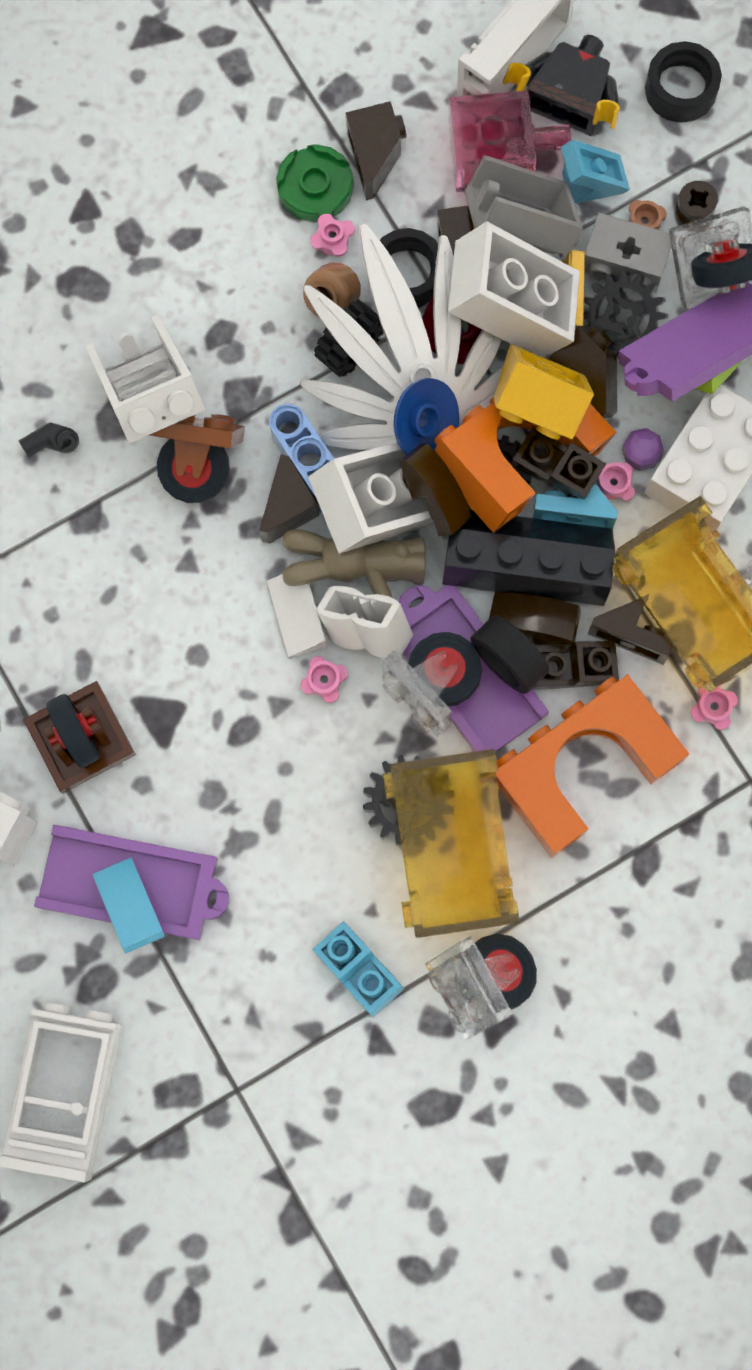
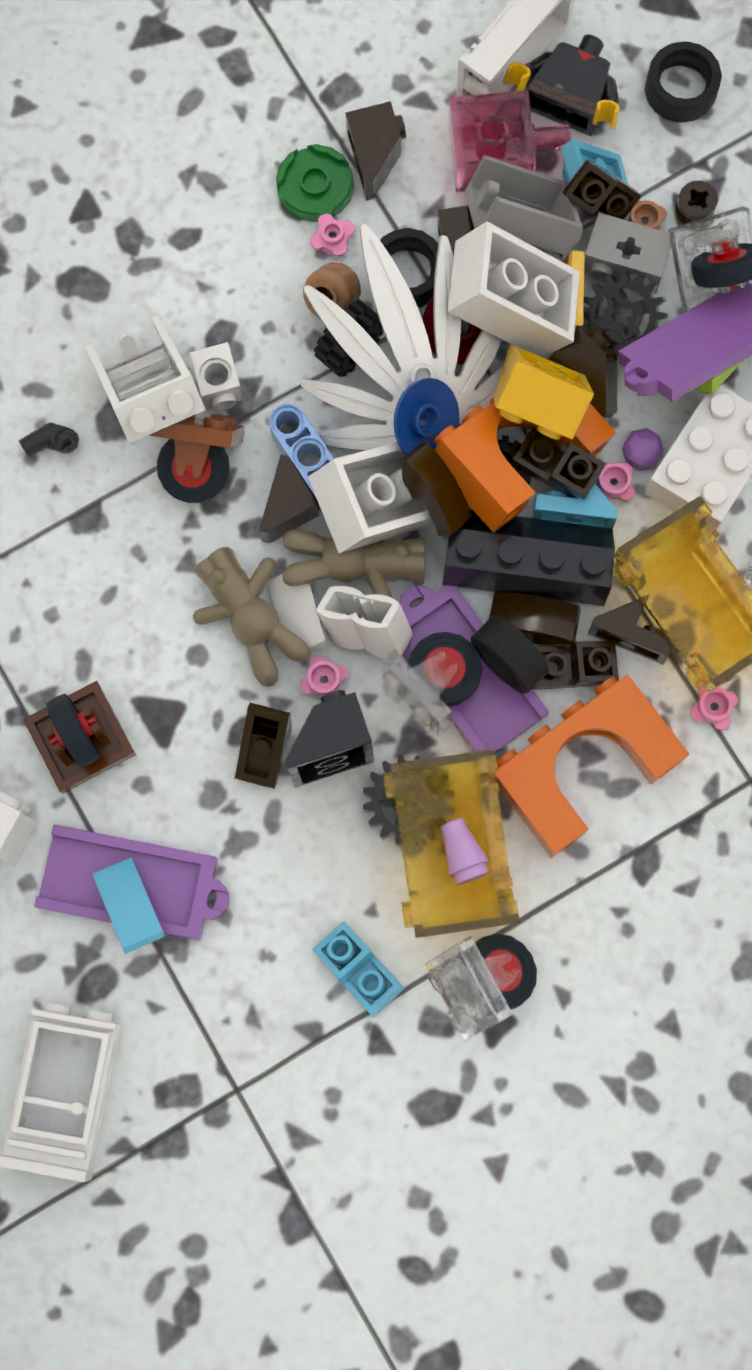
(212, 362): none -> white brick
(252, 618): none -> dark tan animal
(263, 745): none -> dark brown slope
(330, 740): none -> black slope
(463, 854): none -> lavender cone
(601, 191): none -> dark brown slope

